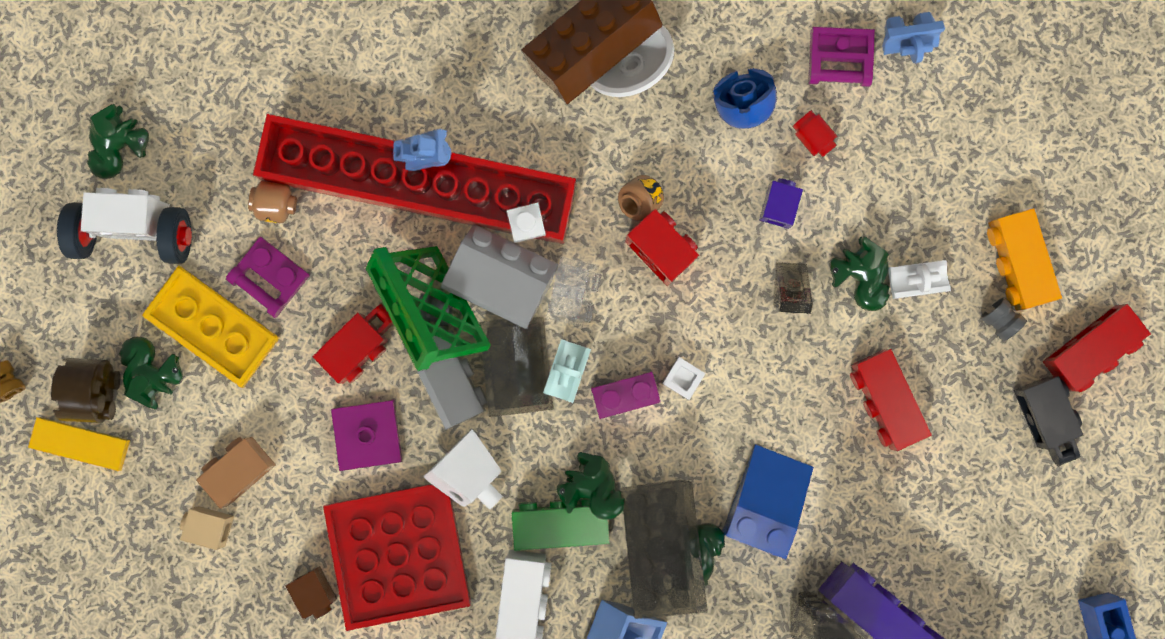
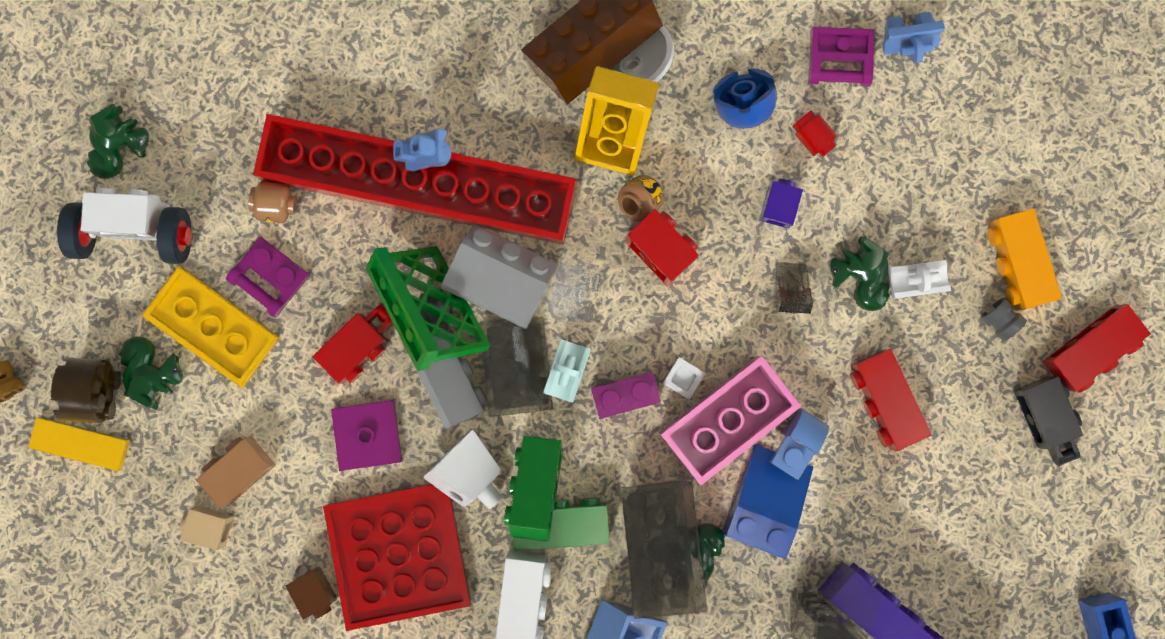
(526, 222): white plate -> none
(534, 488): none -> green brick
(595, 483): dark green animal -> none
(615, 120): none -> yellow brick
(730, 419): none -> bright pink brick
(802, 440): none -> medium blue brick

